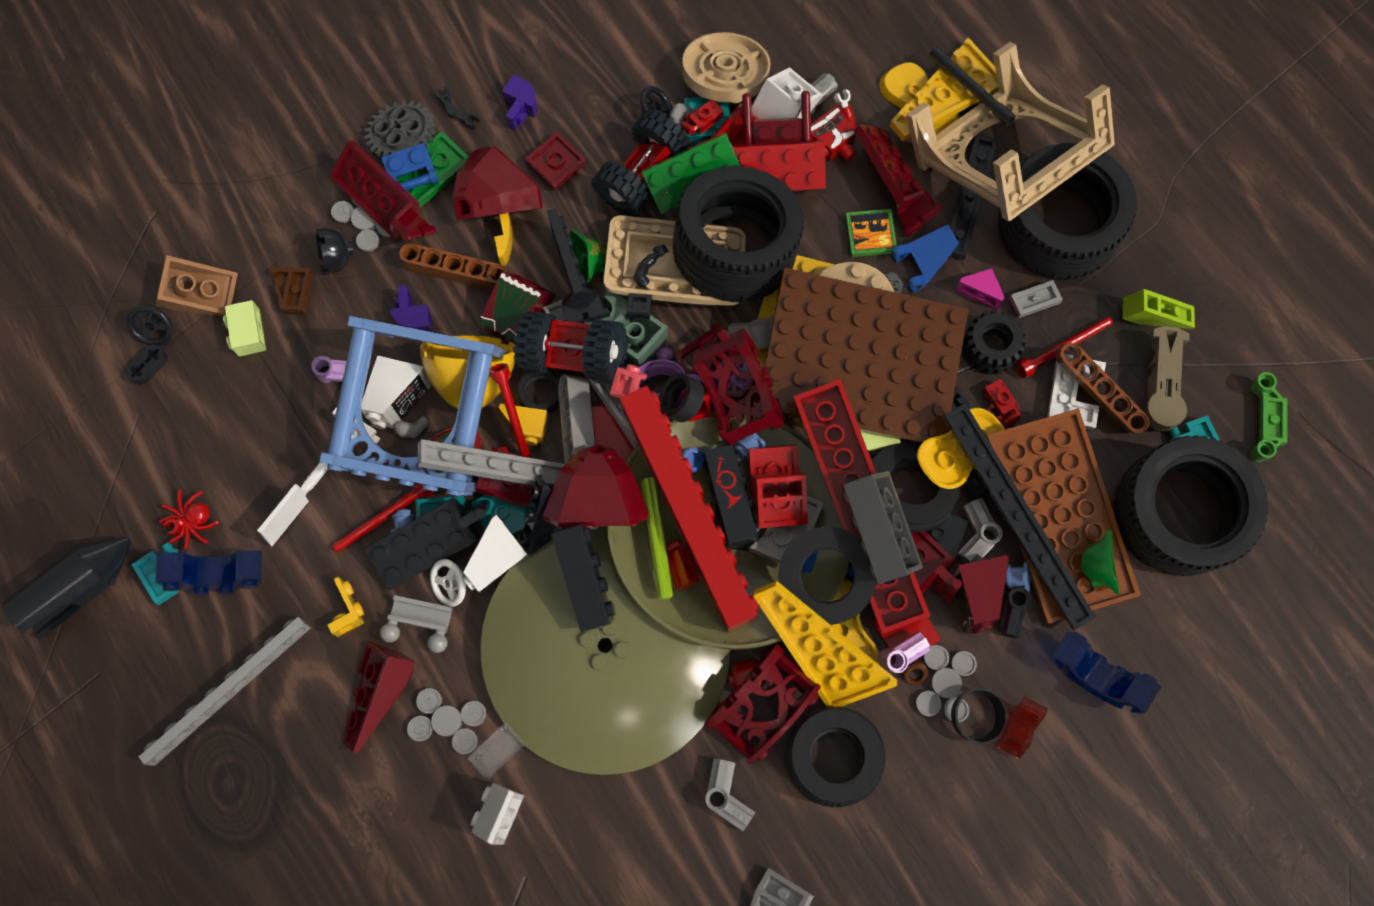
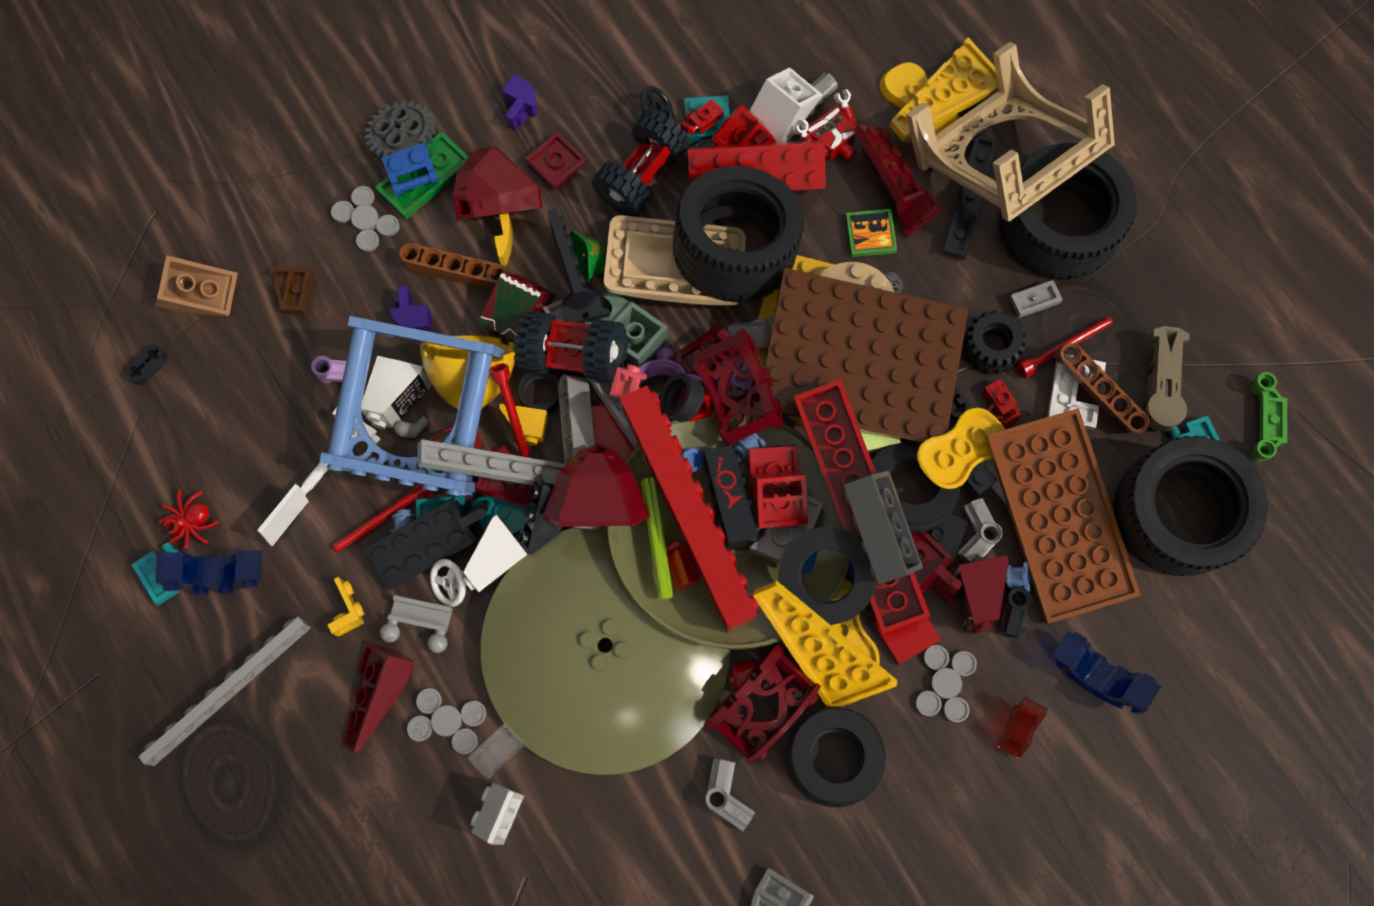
(67, 585): black piece -> none
(152, 321): black piece -> none
(244, 328): yellowish green brick -> none
(333, 250): black cylinder -> none
(379, 194): dark red hinge -> none
(452, 112): black piece -> none
(583, 576): black brick -> none
(639, 306): black tile -> none
(643, 267): black arm -> none
(671, 177): green plate -> none
(678, 113): light grey arm -> none
(725, 66): tan piece -> none
(777, 130): dark red plate -> none
(905, 652): lavender piece -> none
(917, 664): reddish brown piece -> none
(929, 254): blue flag -> none
(982, 287): dark pink slope -> none
(997, 108): black piece -> none
(1000, 710): black tyre -> none
(1019, 517): black plate -> none
(1099, 563): green hat -> none
(1157, 310): lime slope -> none

